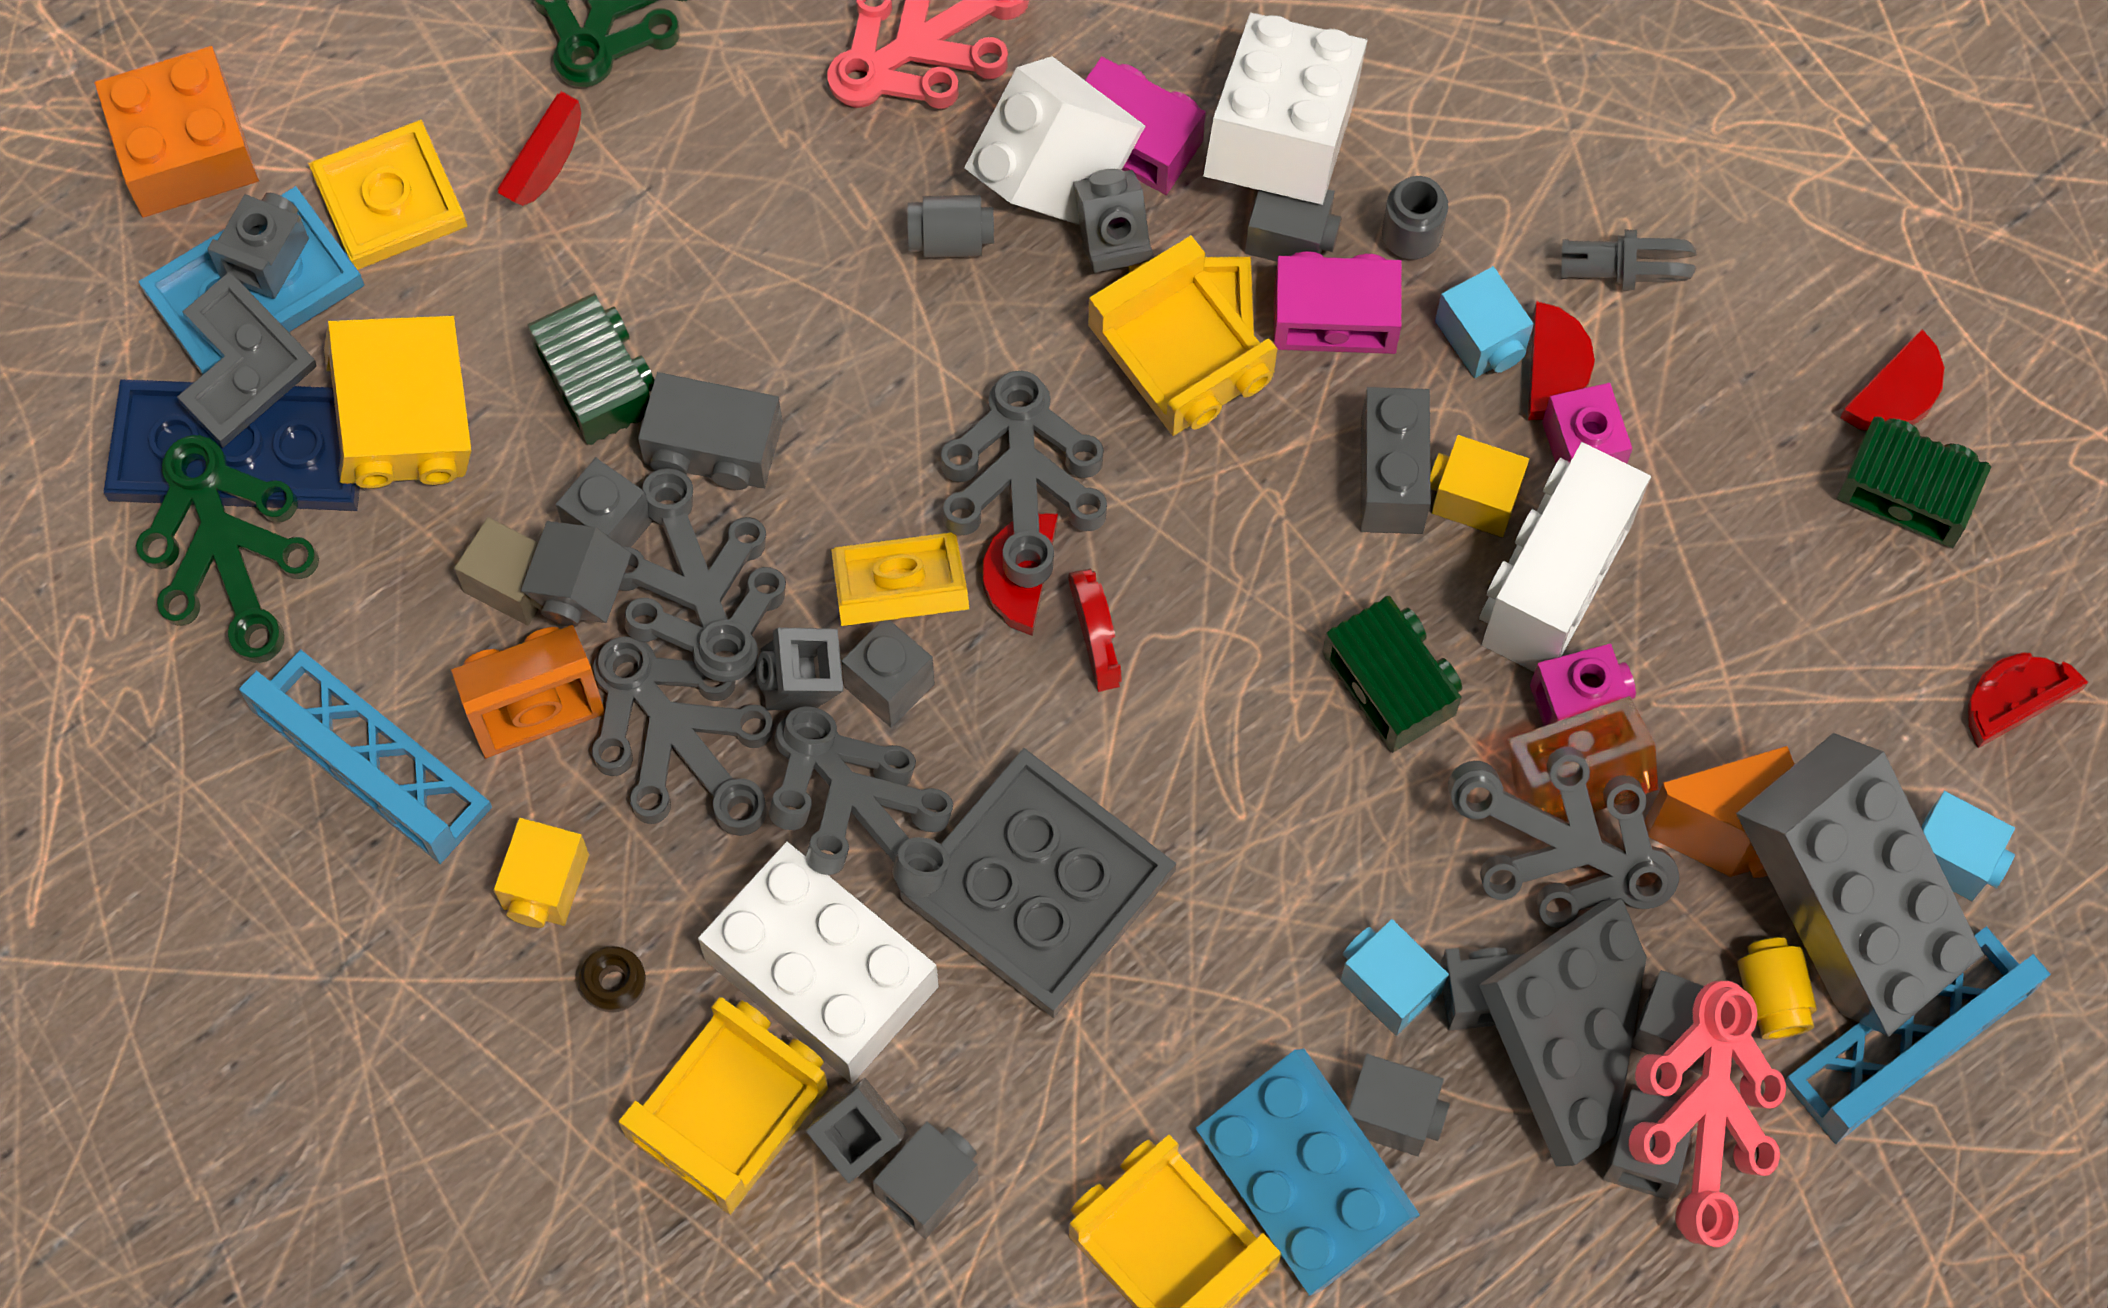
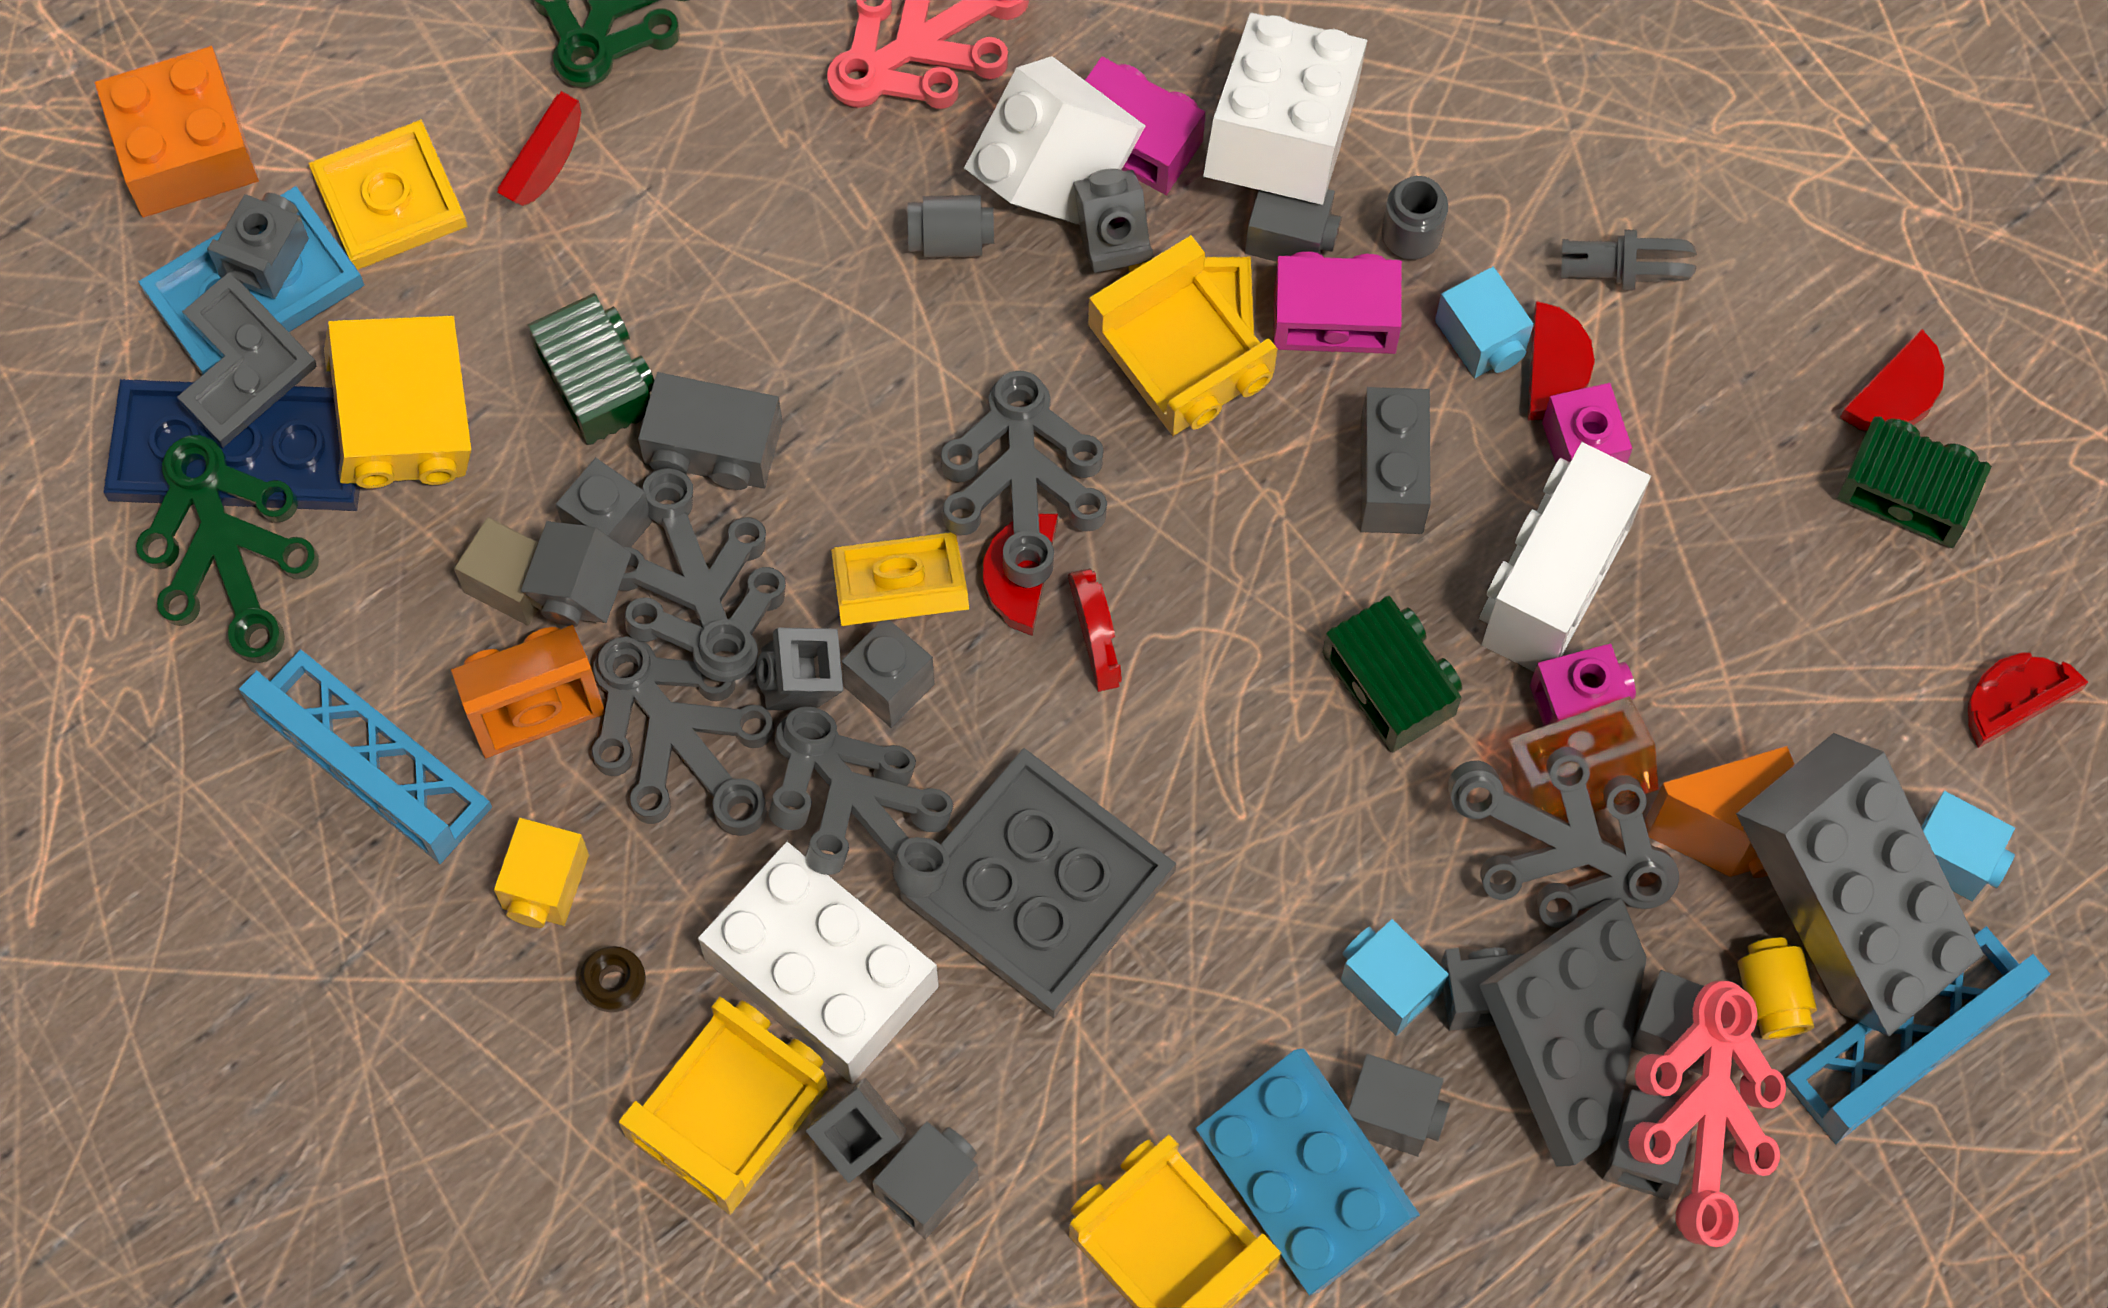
(1477, 484): yellow brick -> none

